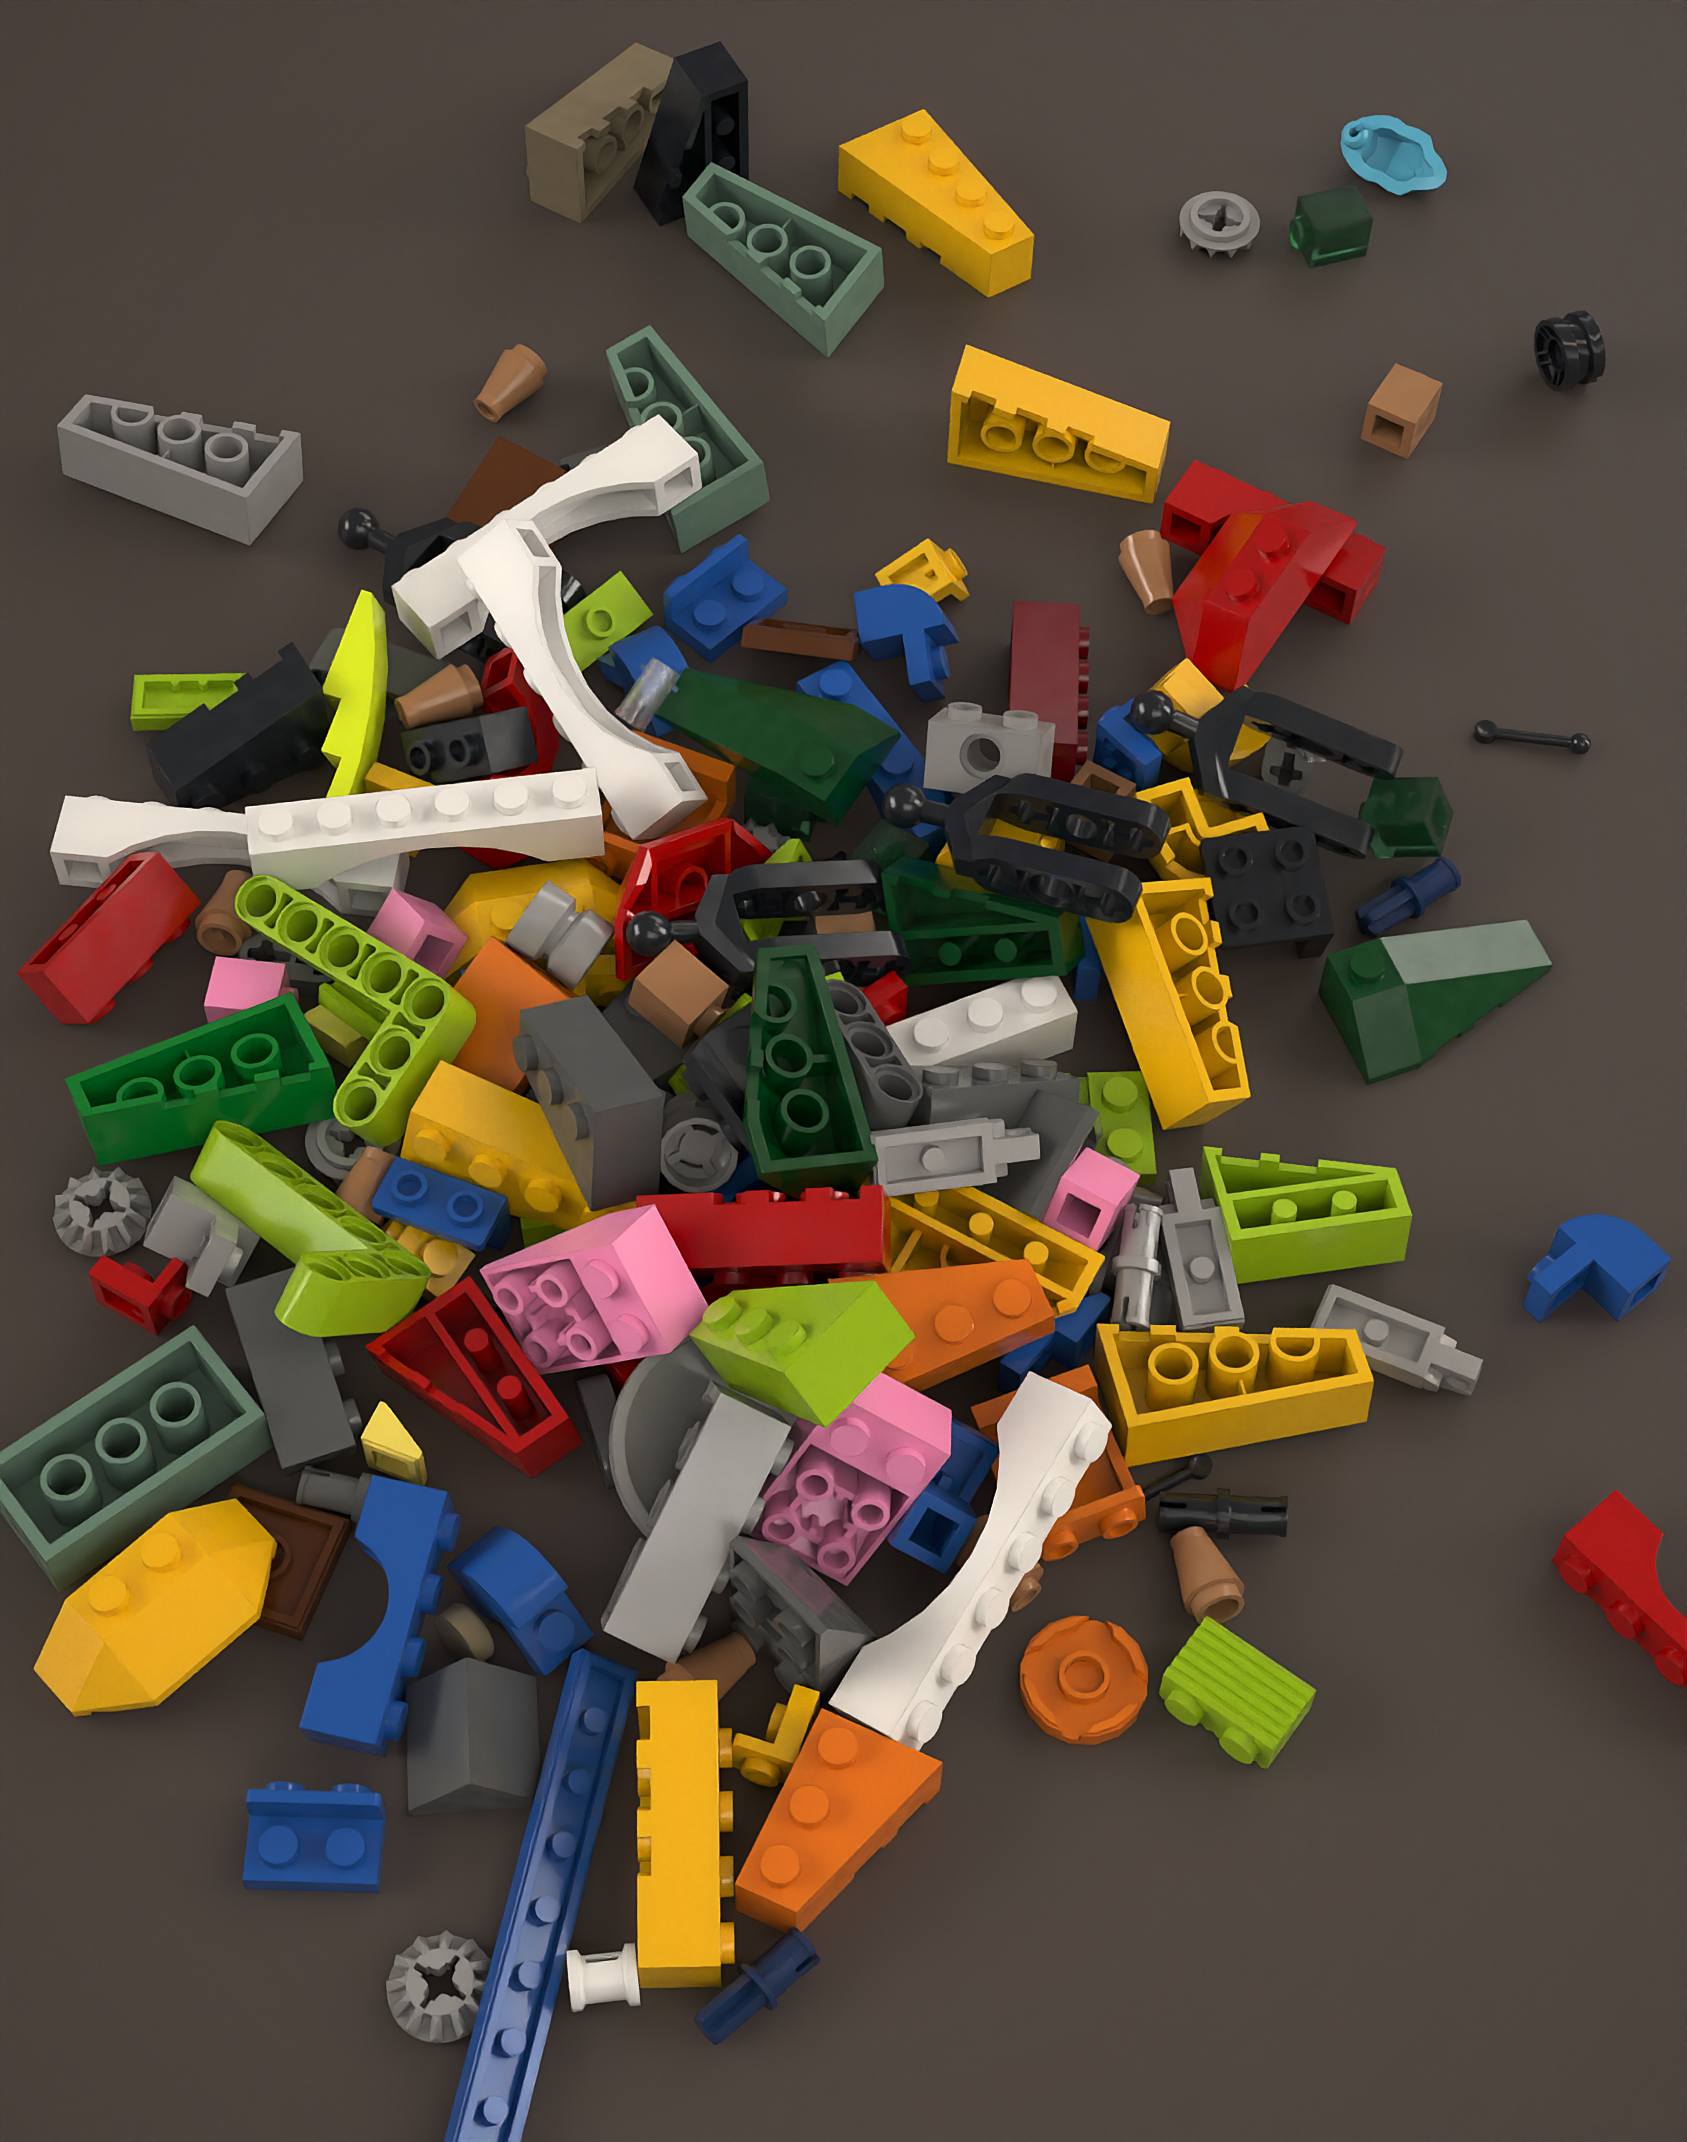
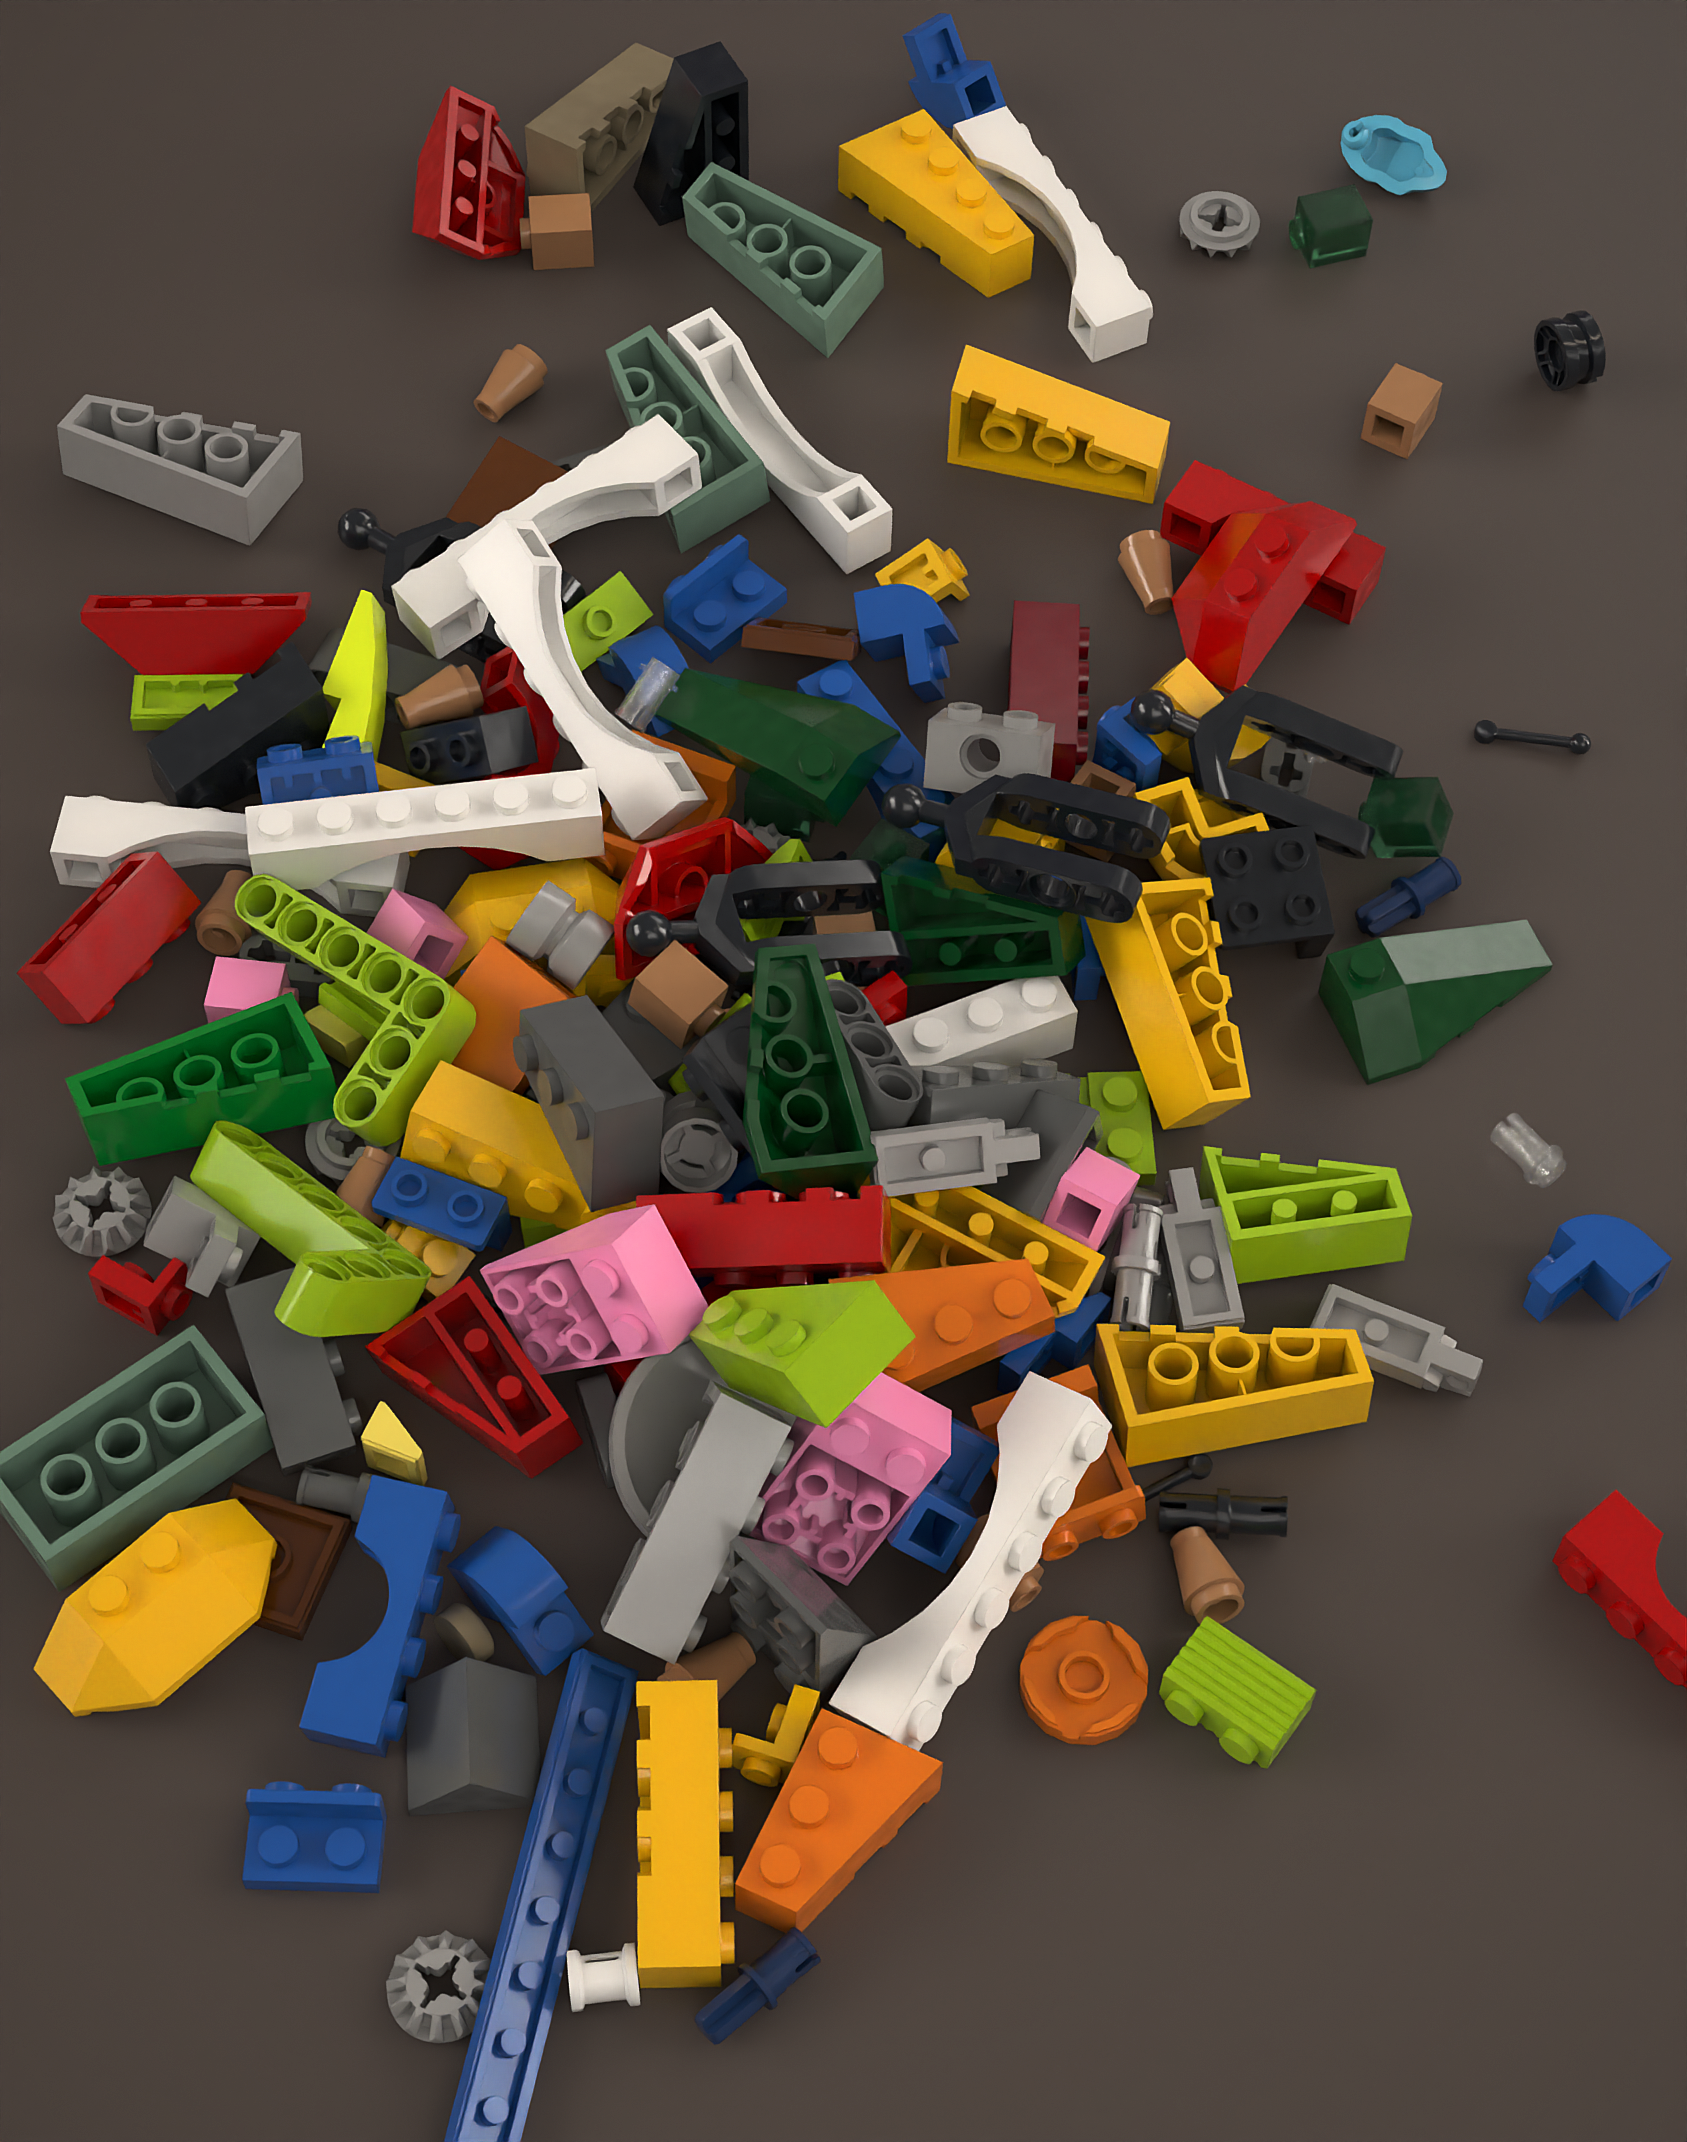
(196, 630): none -> red wedge
(332, 771): none -> blue bracket
(469, 181): none -> red wedge
(559, 231): none -> medium nougat brick
(829, 501): none -> white arch
(945, 80): none -> blue brick
(1105, 306): none -> white arch
(1529, 1151): none -> clear pin

